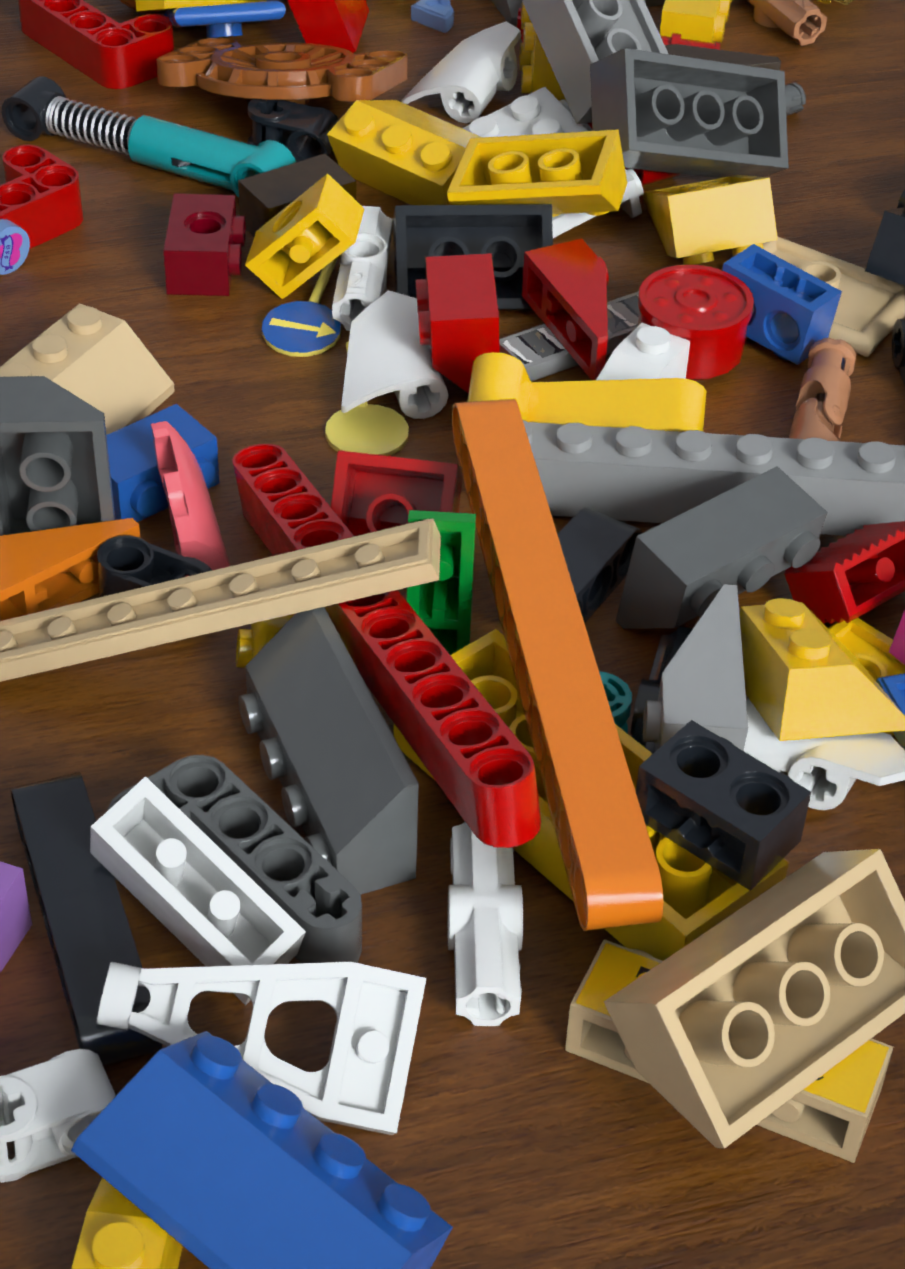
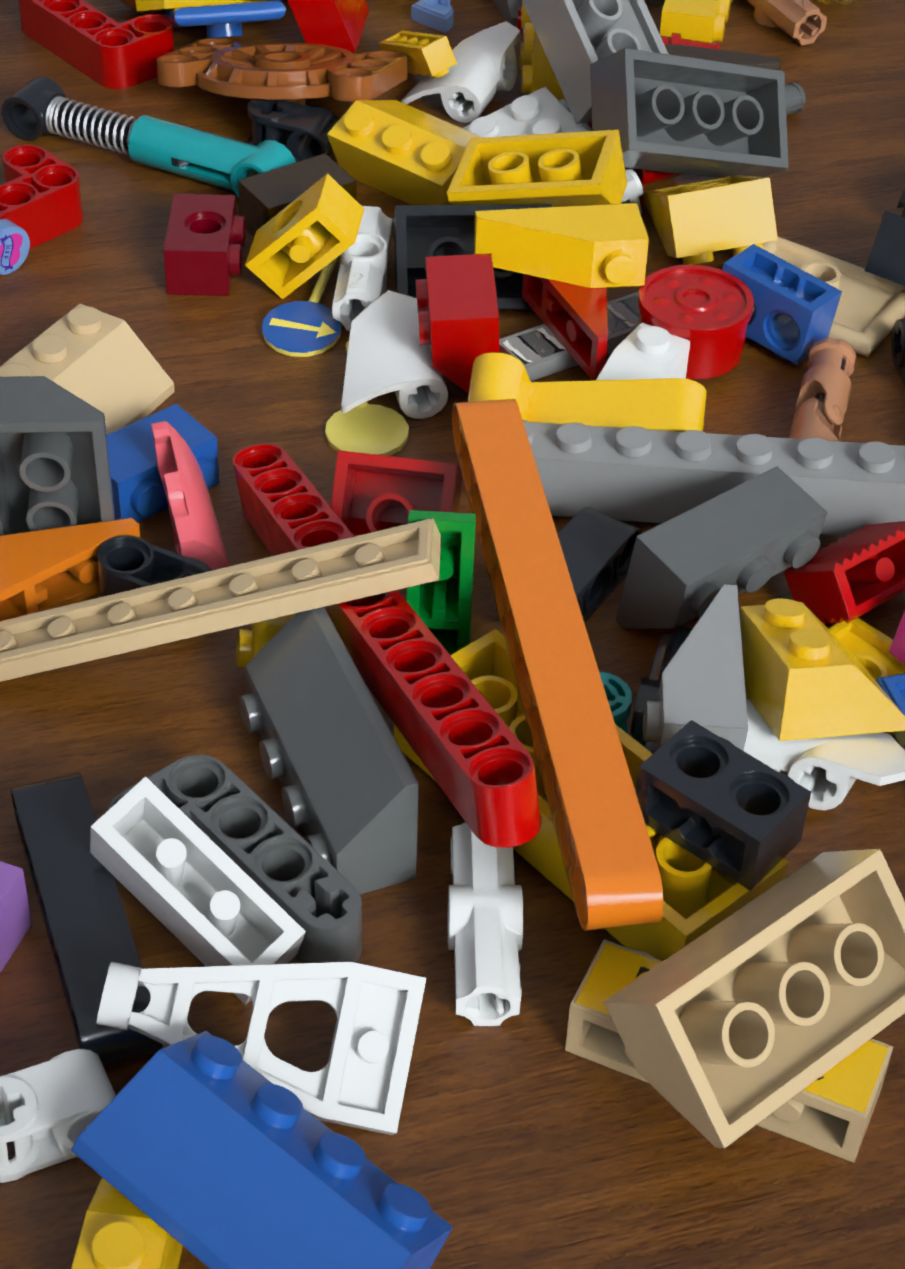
(426, 52): none -> yellow piece
(567, 244): none -> yellow slope

